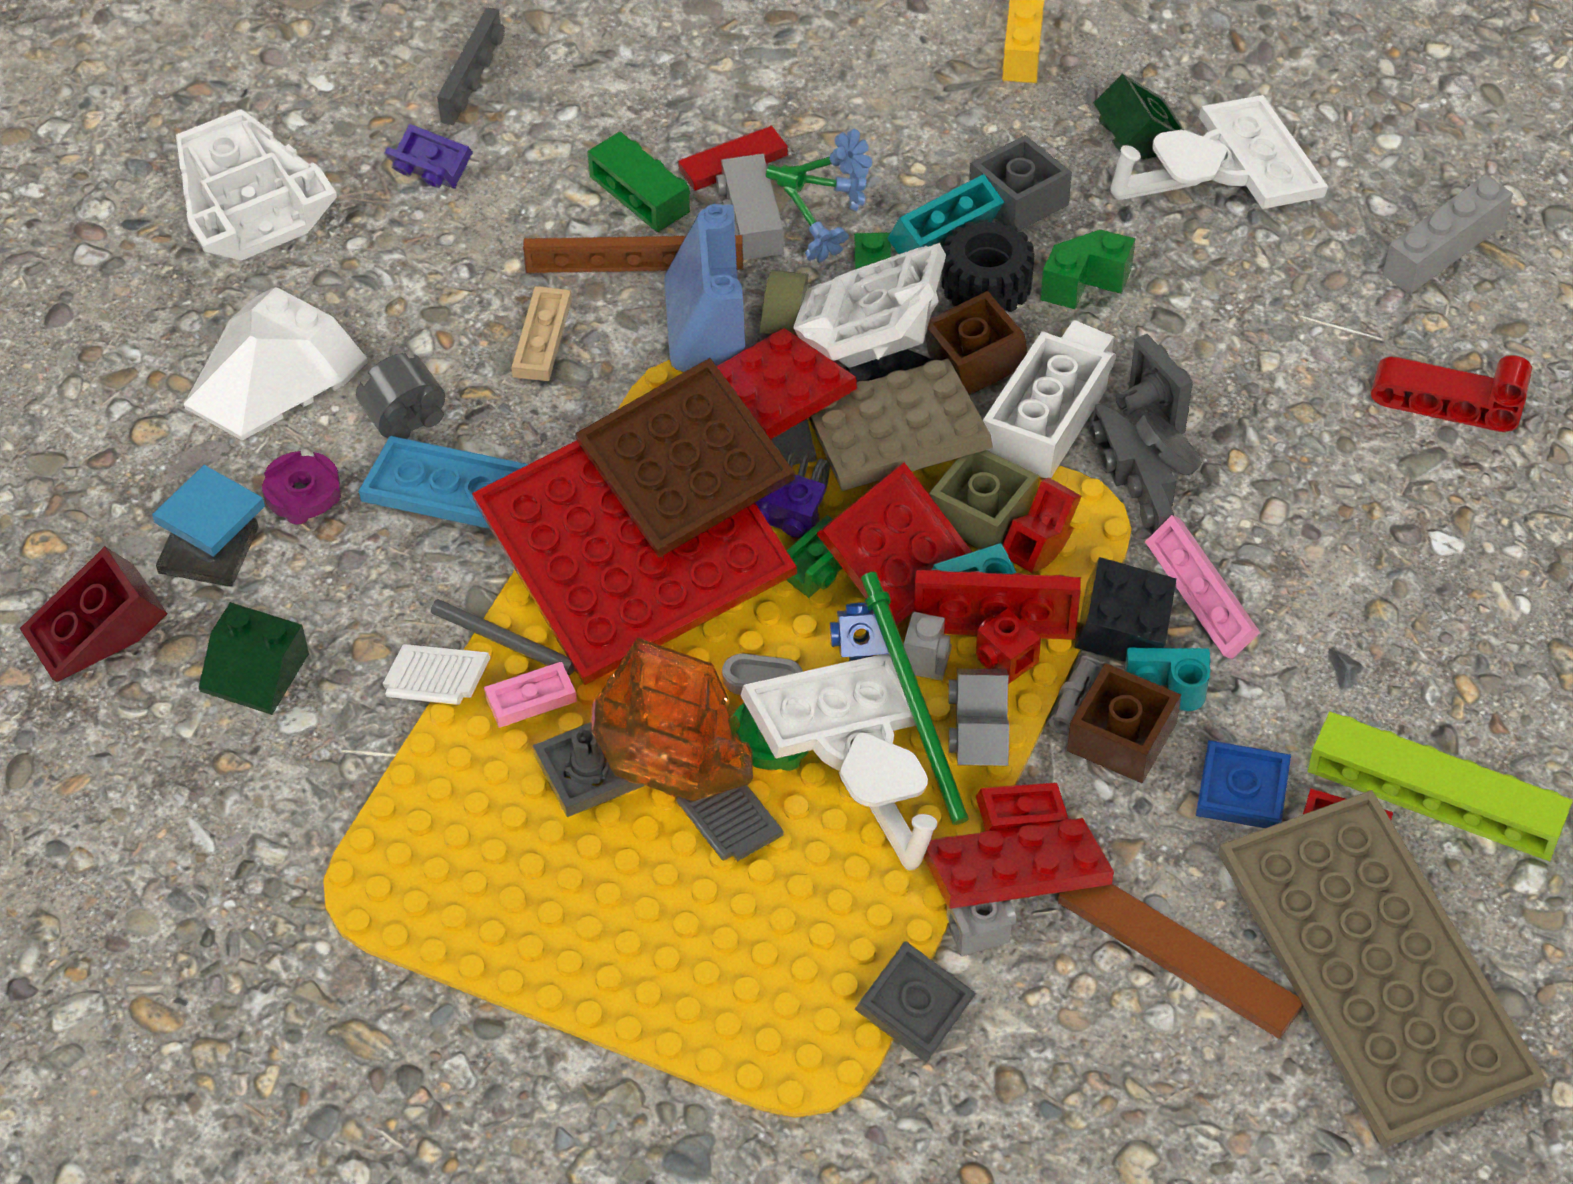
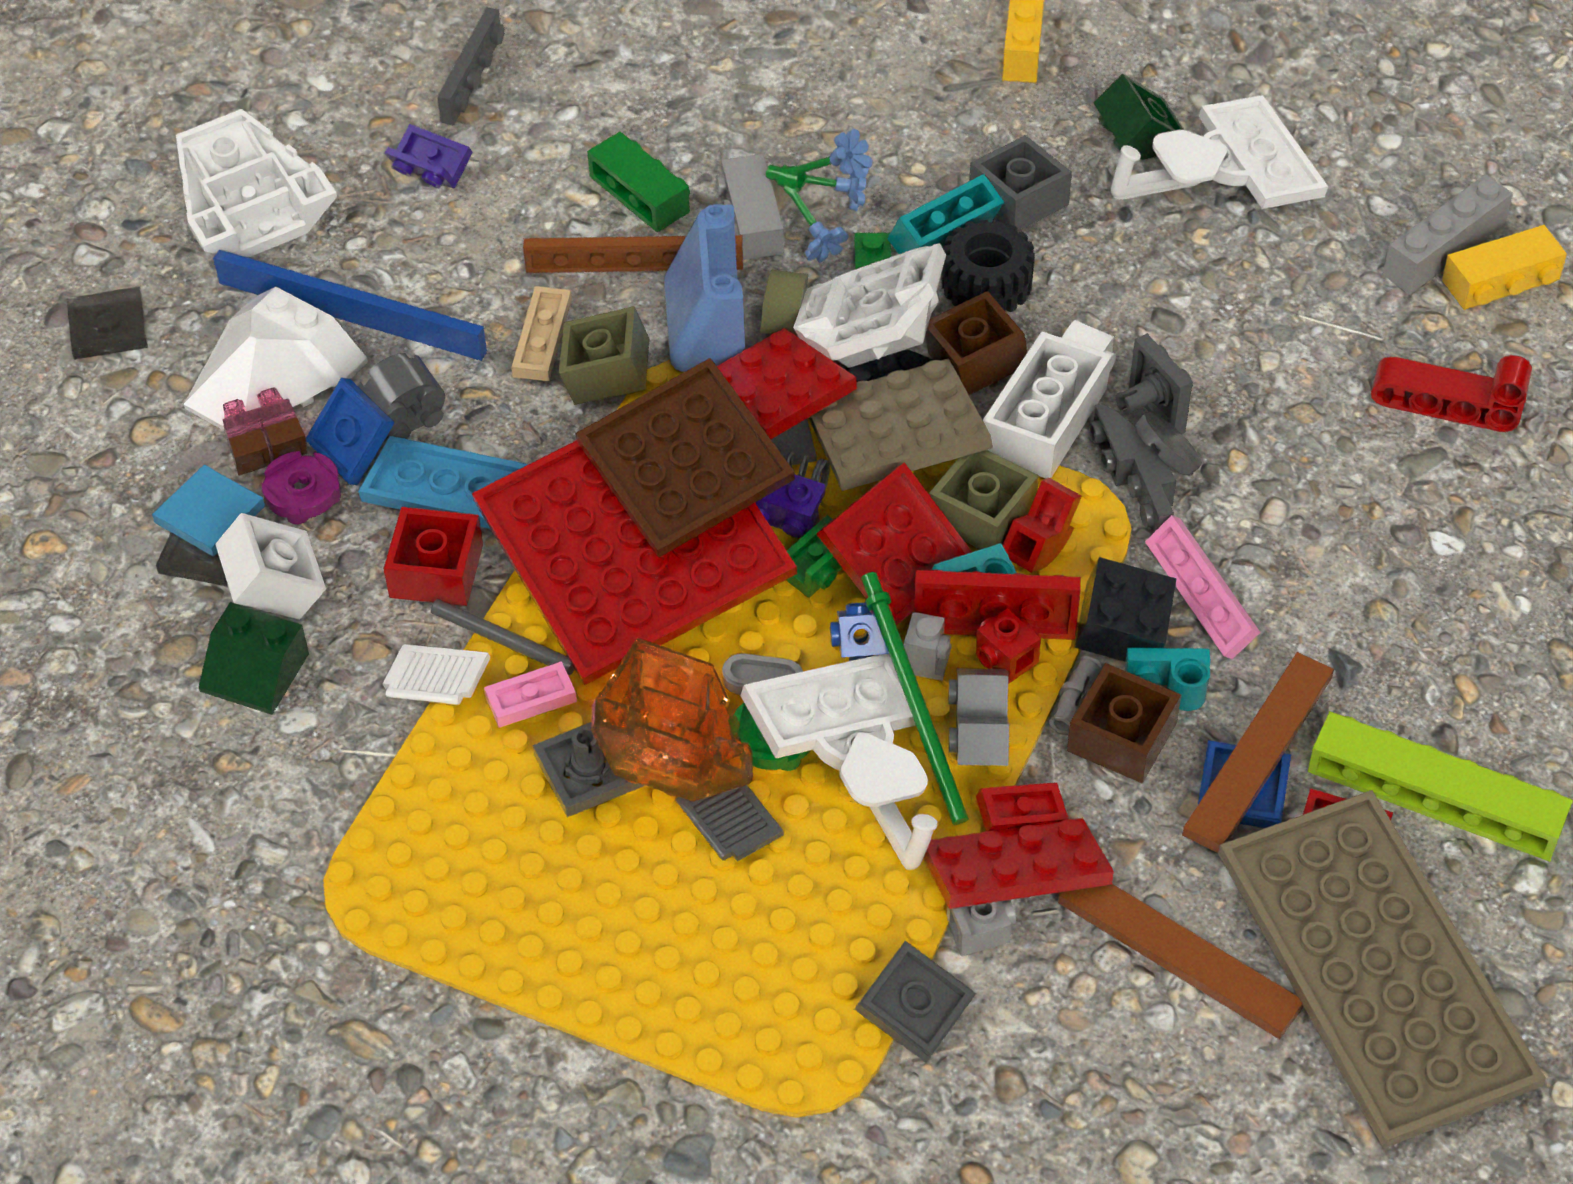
(93, 616): dark red slope -> none
(107, 323): none -> clear smoke tile
(245, 428): none -> hips
(270, 566): none -> white brick
(349, 430): none -> blue tile
(354, 305): none -> blue tile
(433, 556): none -> red brick
(604, 355): none -> olive brick
(702, 167): red tile -> none
(1092, 259): green brick -> none
(1258, 752): none -> dark orange tile
(1504, 267): none -> yellow brick

